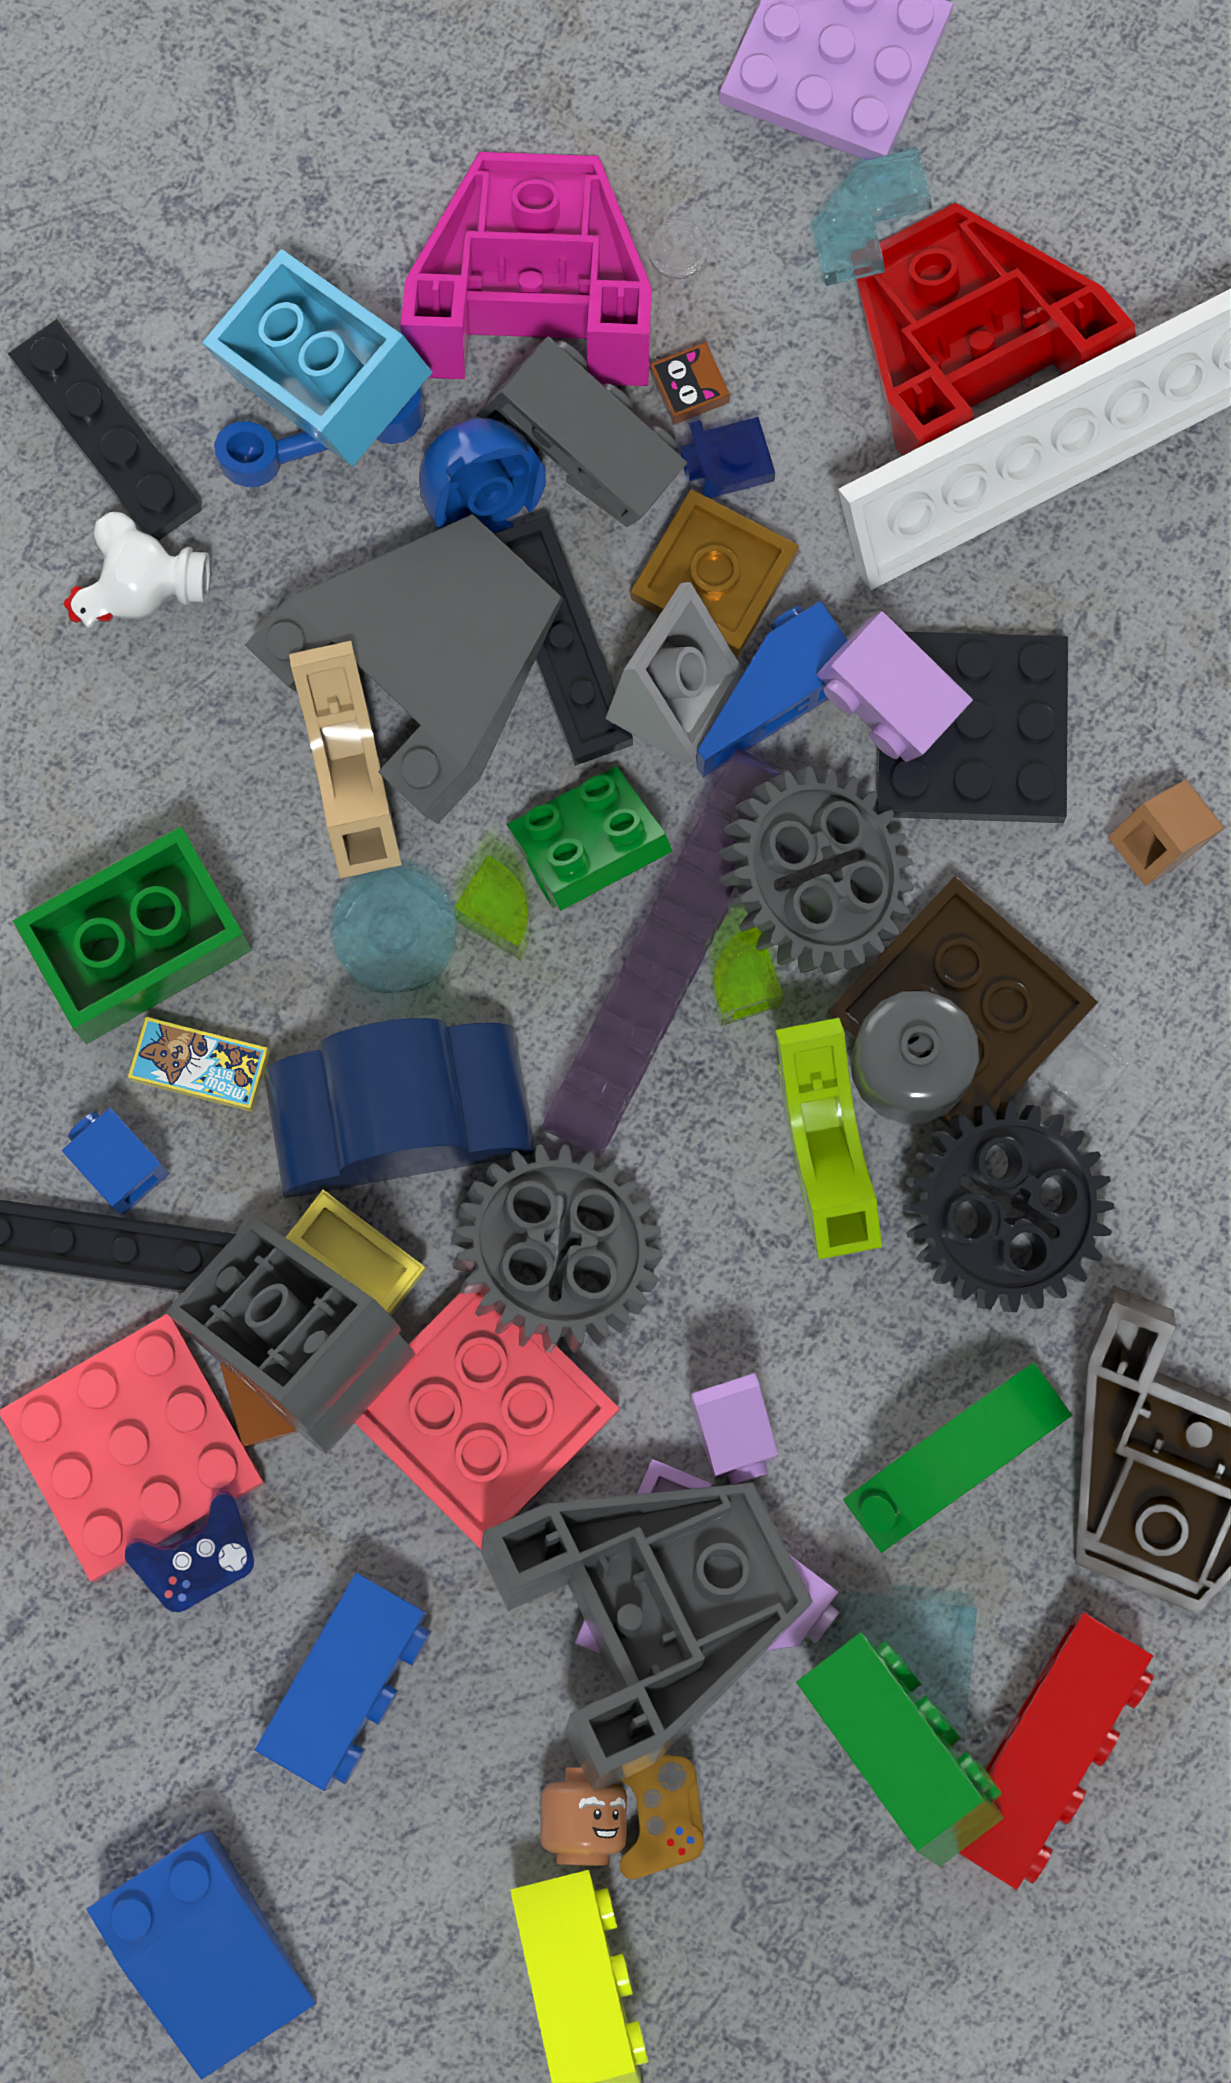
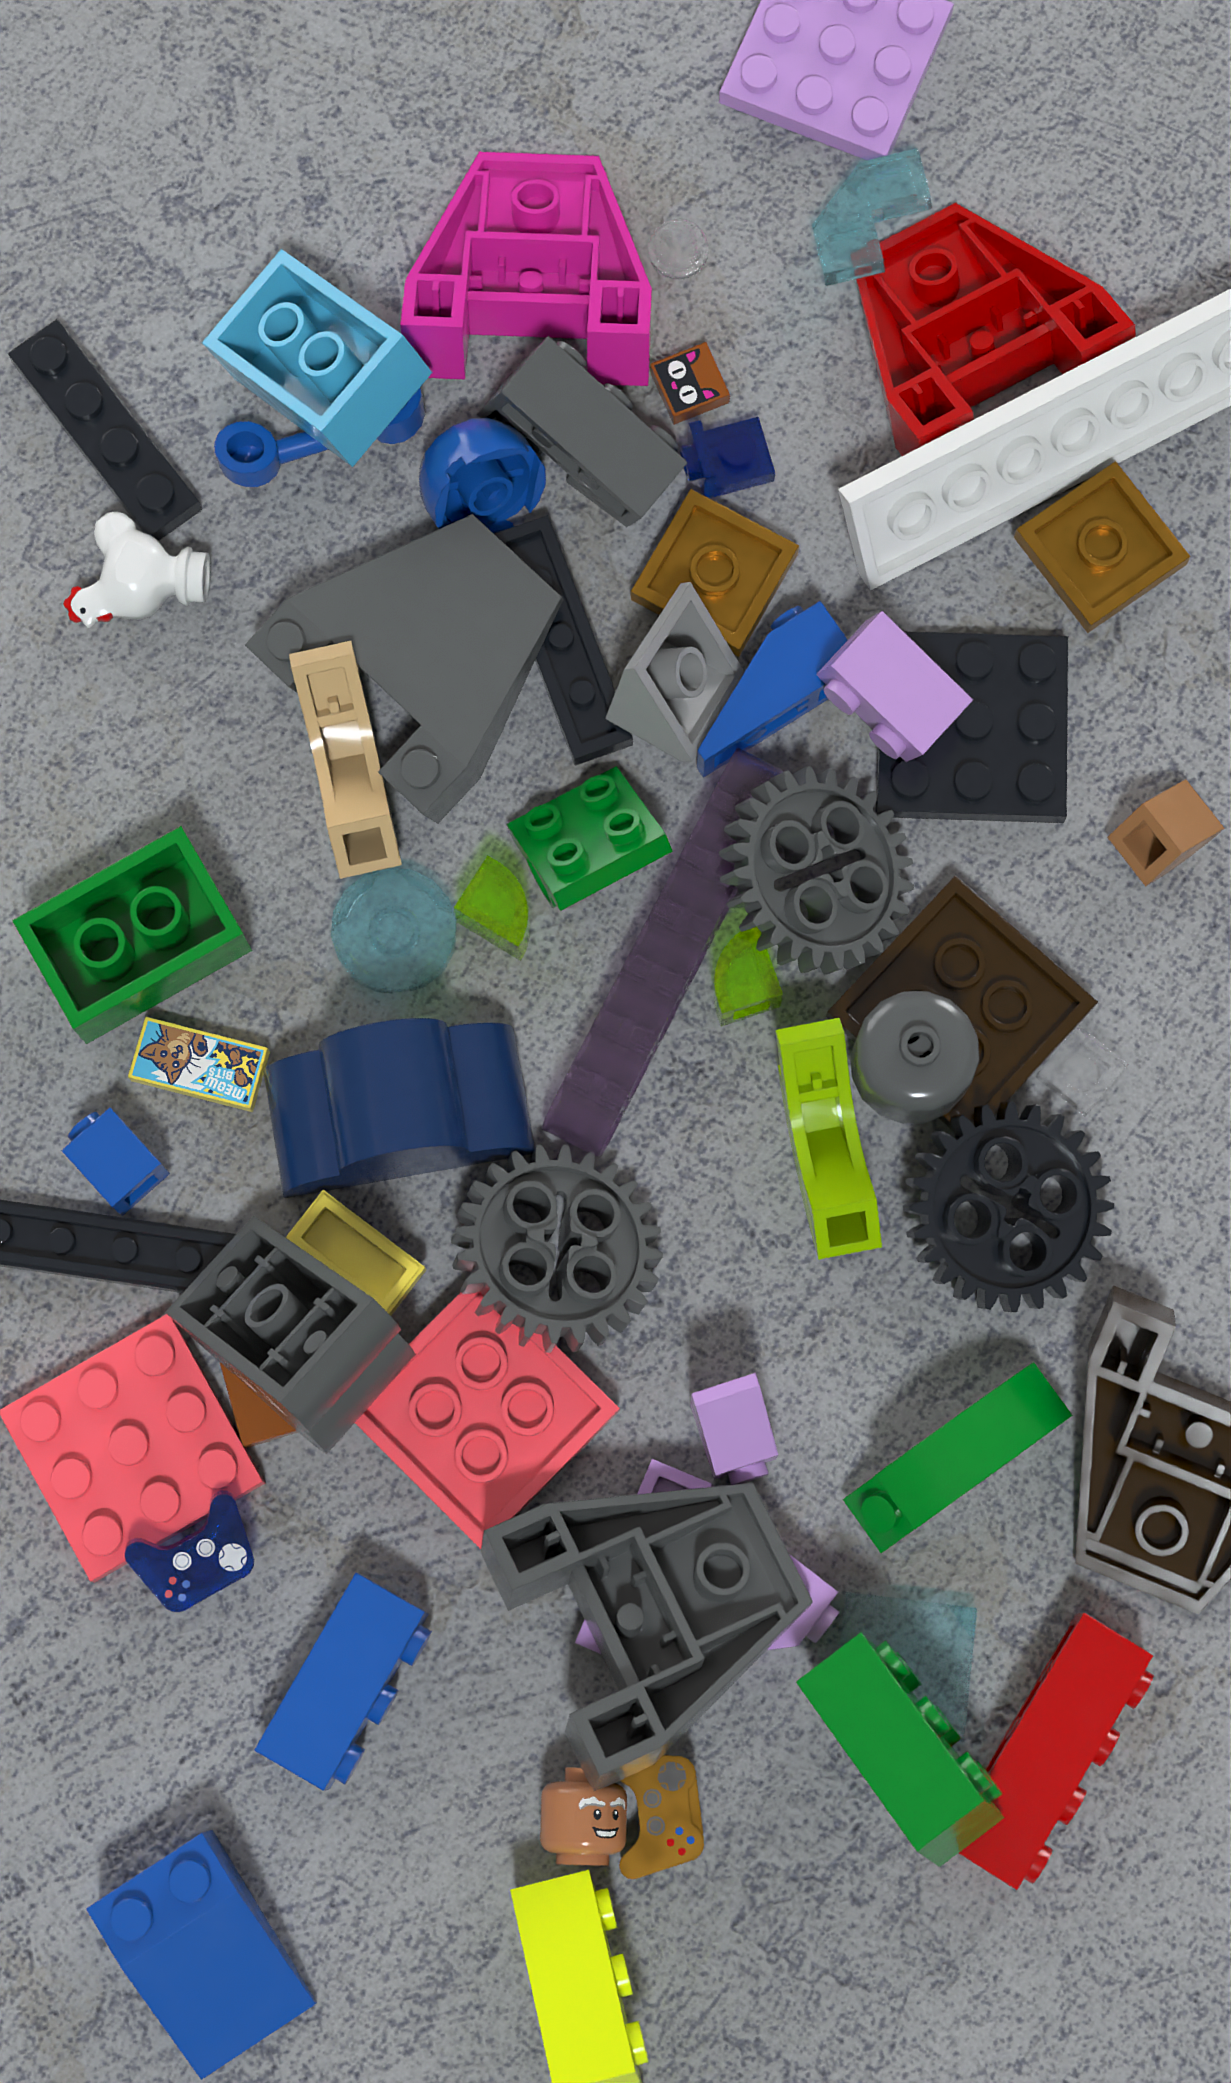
(1101, 546): none -> pearl gold plate

